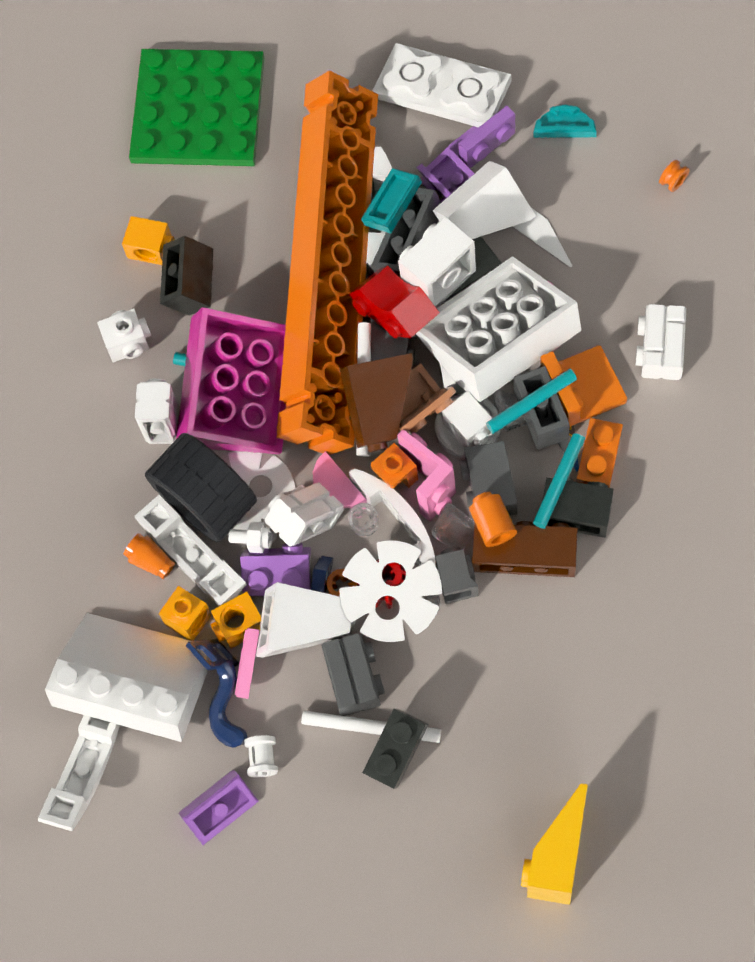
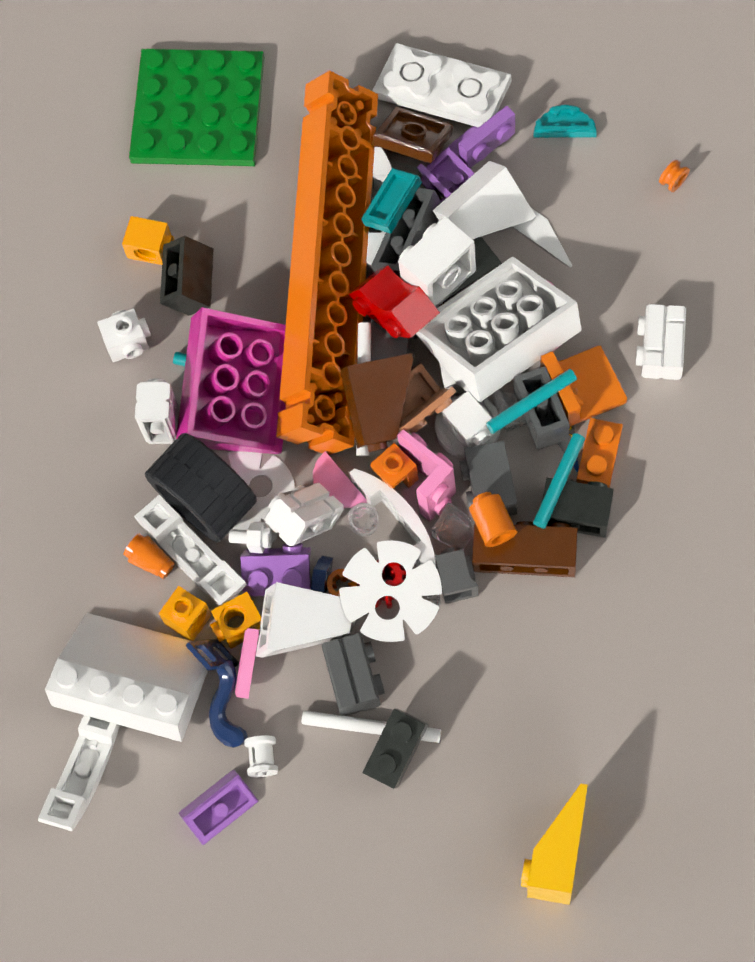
(413, 134): none -> reddish brown tile

